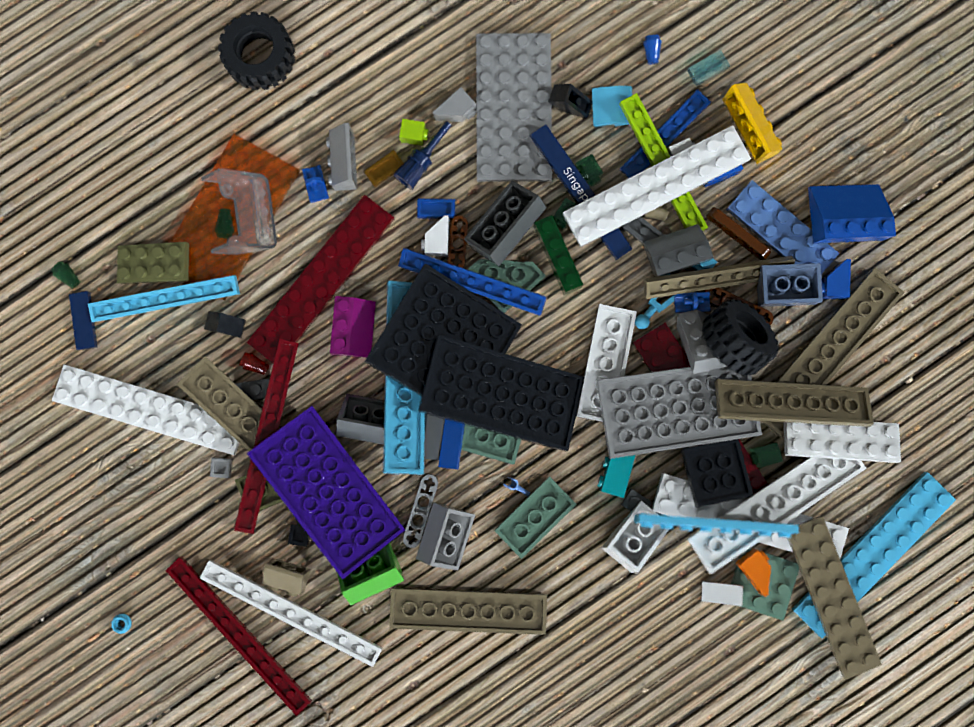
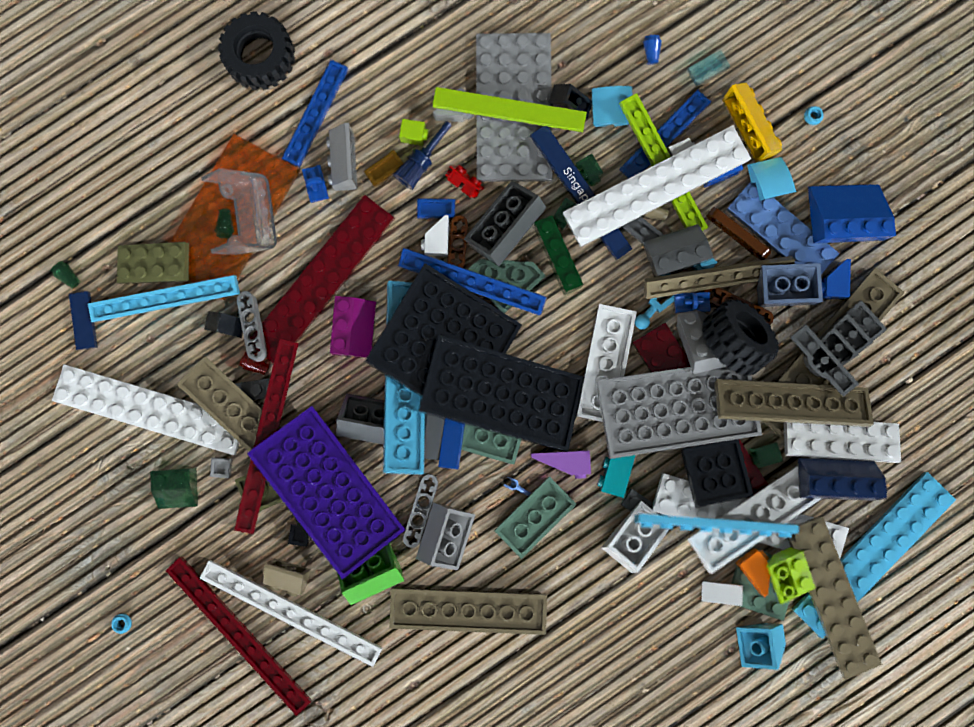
(174, 488): none -> clear green slope
(248, 327): none -> light grey beam
(315, 113): none -> blue tile
(471, 184): none -> red hinge
(509, 109): none -> lime tile
(570, 462): none -> medium lavender slope
(761, 645): none -> medium azure slope
(771, 178): none -> medium azure slope
(790, 574): none -> lime slope
(817, 111): none -> medium azure plate
(839, 345): none -> dark grey slope
(841, 479): none -> dark blue slope

